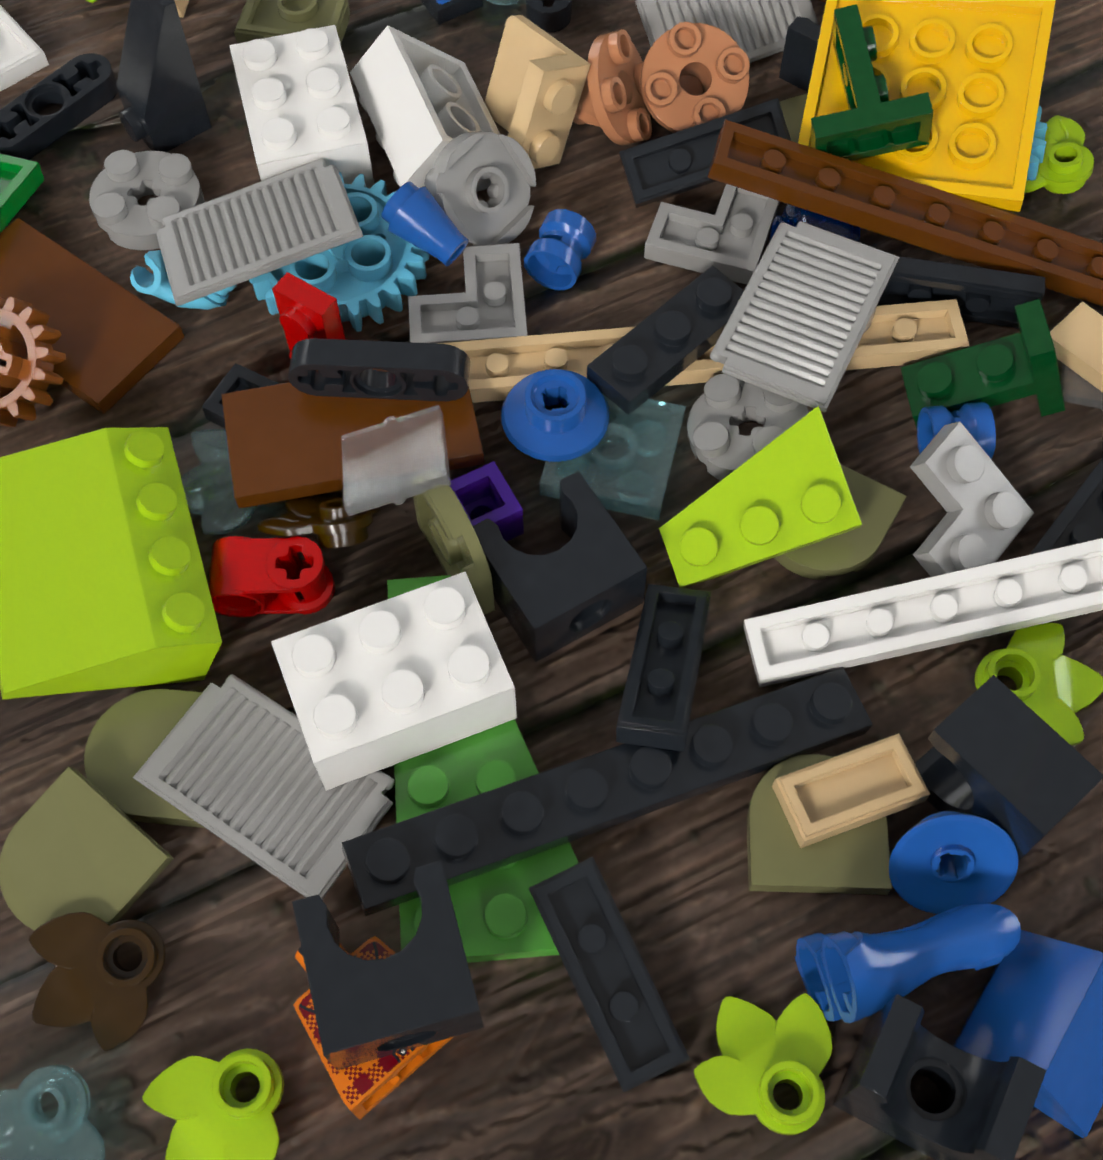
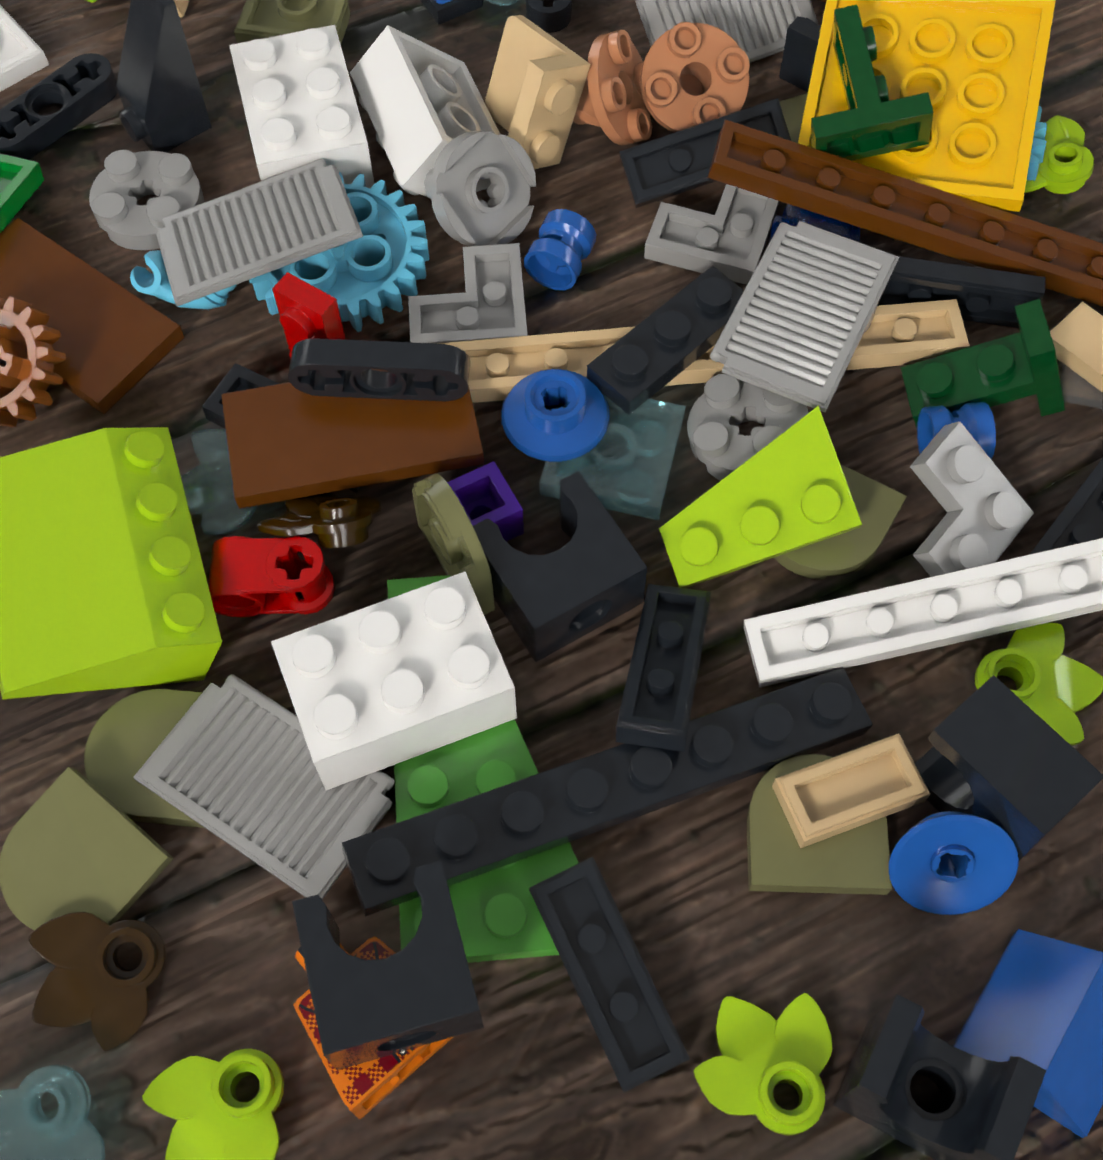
(394, 460): clear piece -> none
(423, 223): blue cone -> none
(862, 972): blue piece -> none

